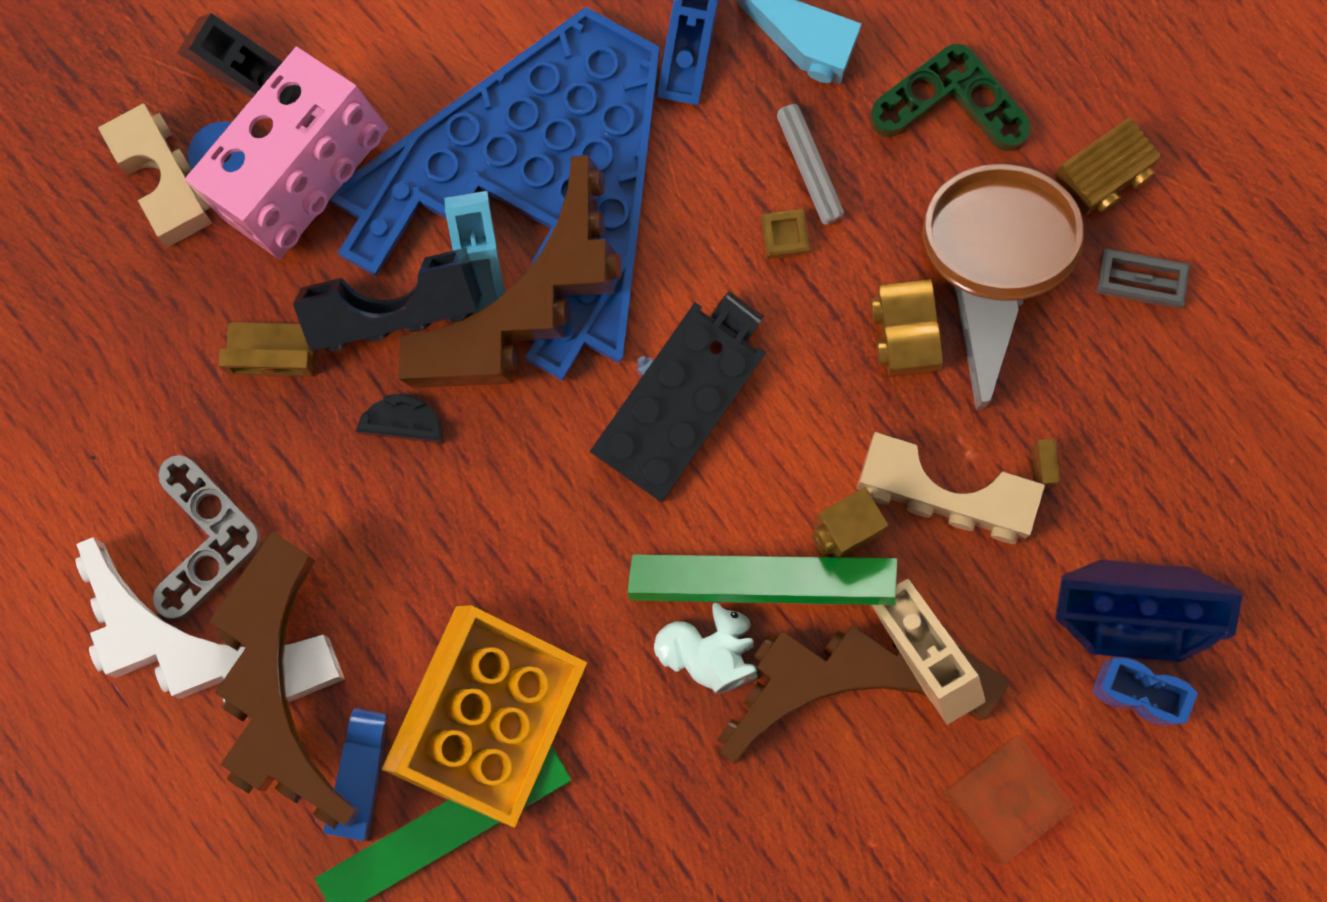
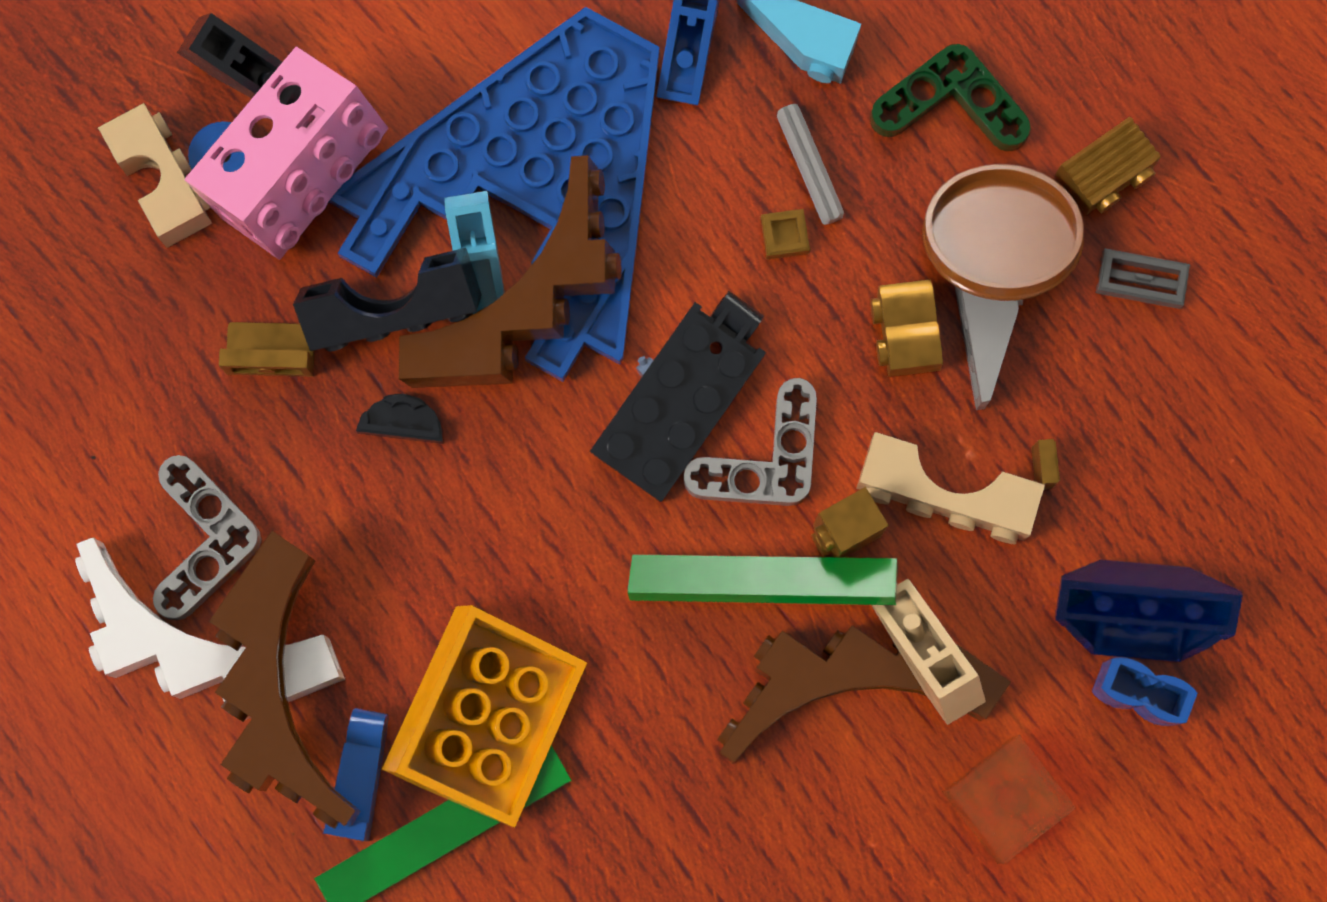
(713, 659): light aqua animal -> none
(768, 472): none -> light grey beam

